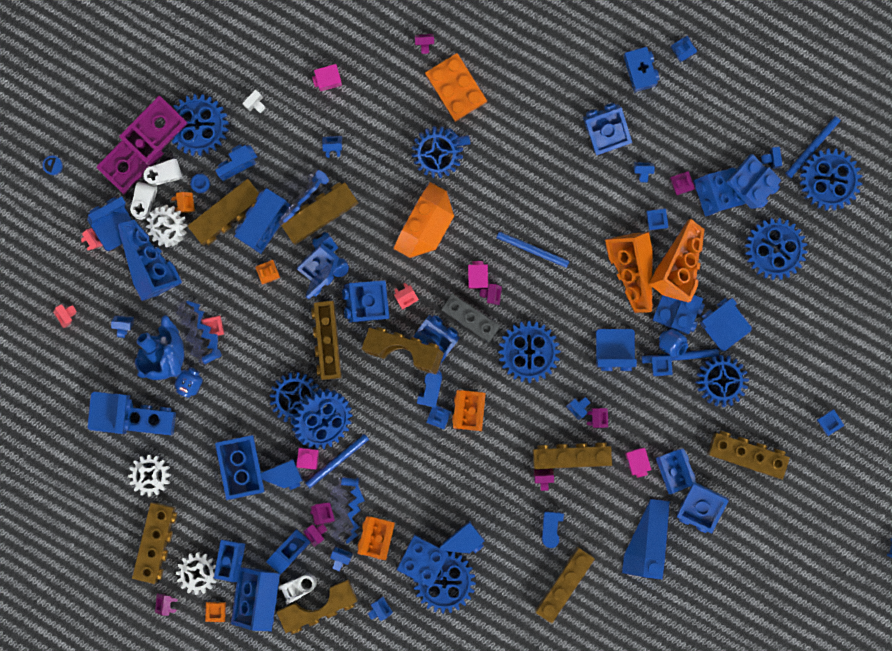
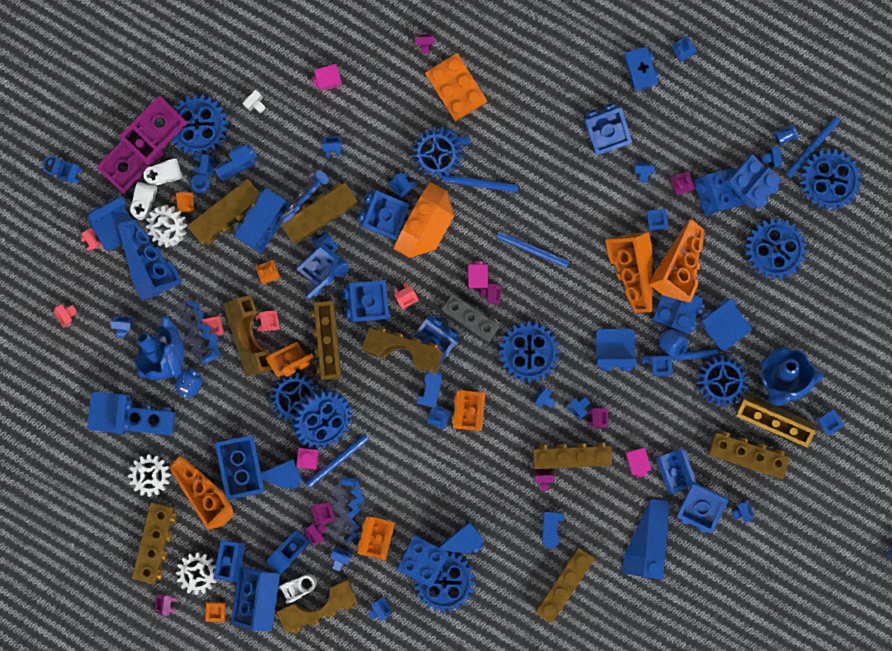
(68, 172): none -> blue tile
(203, 494): none -> orange wedge
(207, 165): none -> blue tile
(240, 317): none -> pearl gold arch
(269, 321): none -> coral tile
(288, 359): none -> orange bracket
(383, 214): none -> blue plate
(401, 185): none -> blue tile
(480, 183): none -> blue bar
(542, 397): none -> blue tile
(744, 511): none -> blue tile
(776, 420): none -> pearl gold brick
(786, 134): none -> blue bush
(788, 375): none -> blue piece

